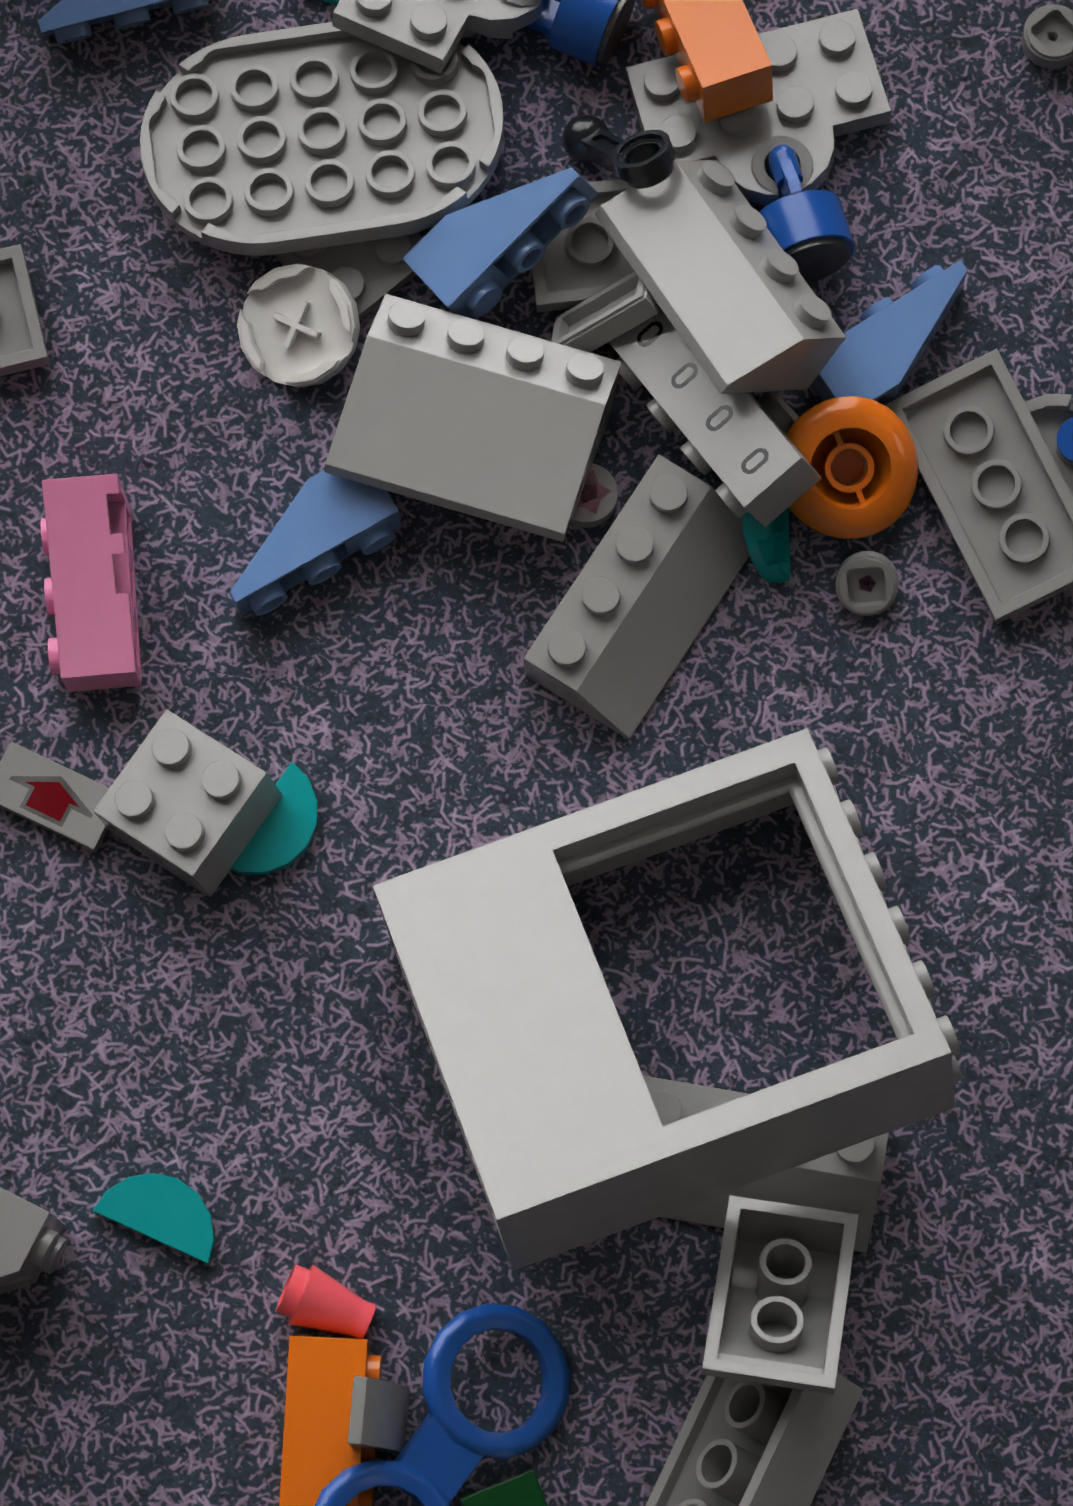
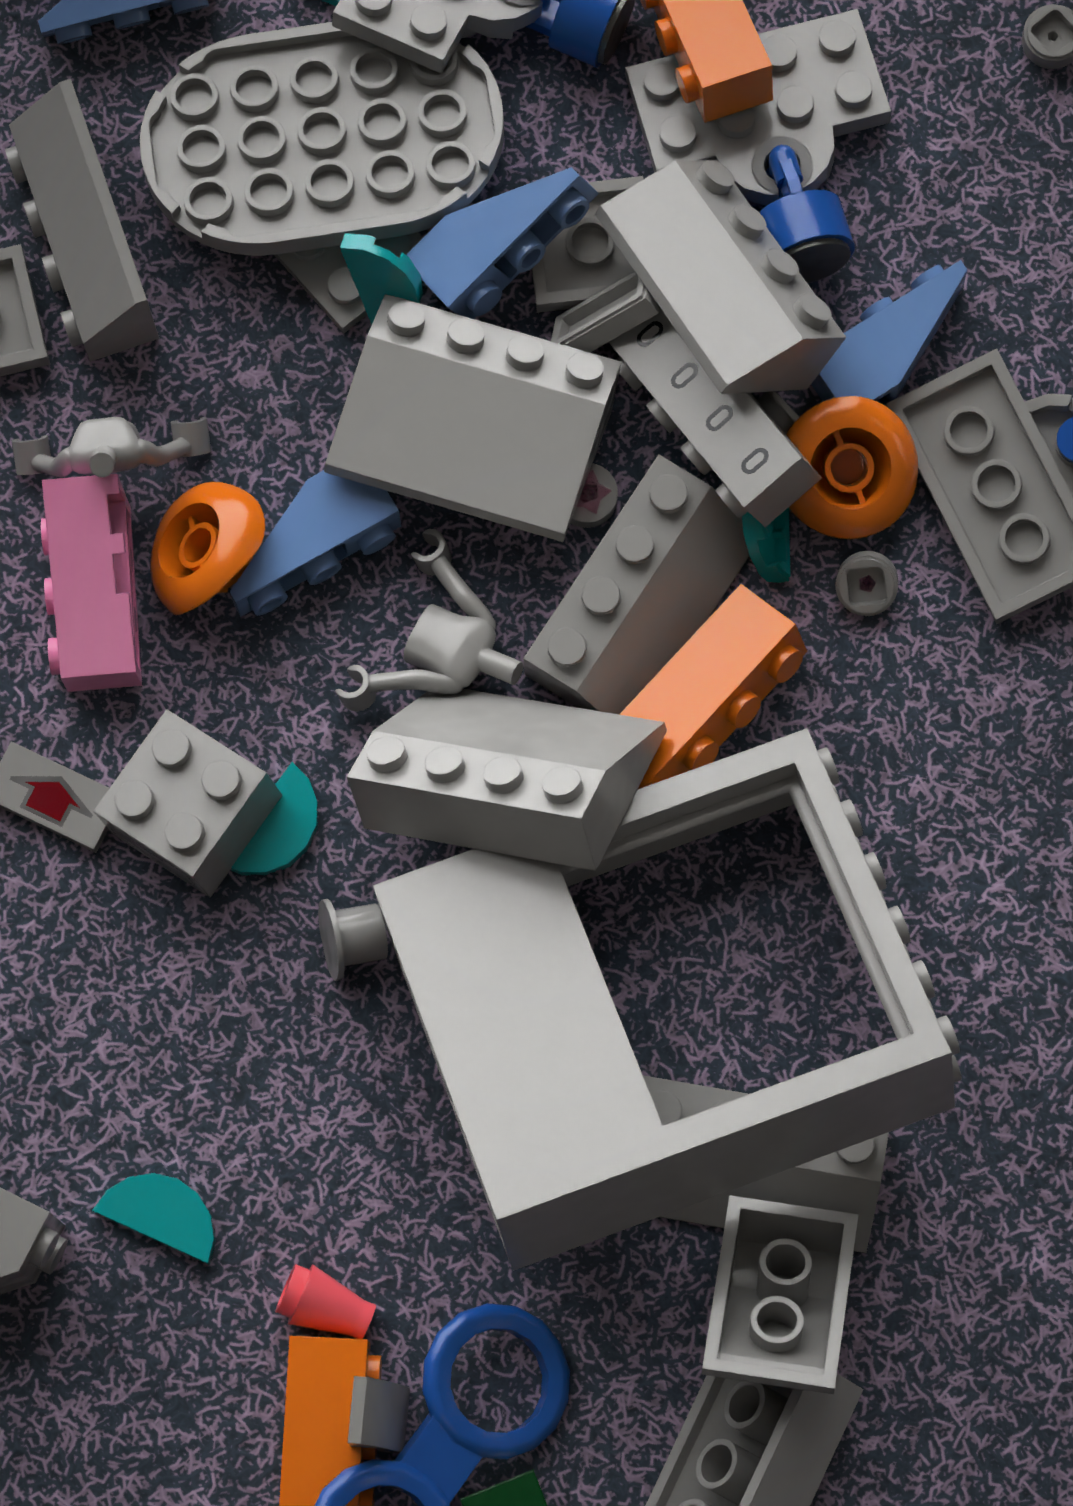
(80, 225): none -> light grey slope
(109, 447): none -> light grey piece
(204, 544): none -> orange hat
(298, 325): white tile -> none
(351, 936): none -> light grey piece
(379, 272): none -> teal tile
(442, 642): none -> light grey piece
(504, 775): none -> light grey slope
(638, 160): black piece -> none
(717, 682): none -> orange brick

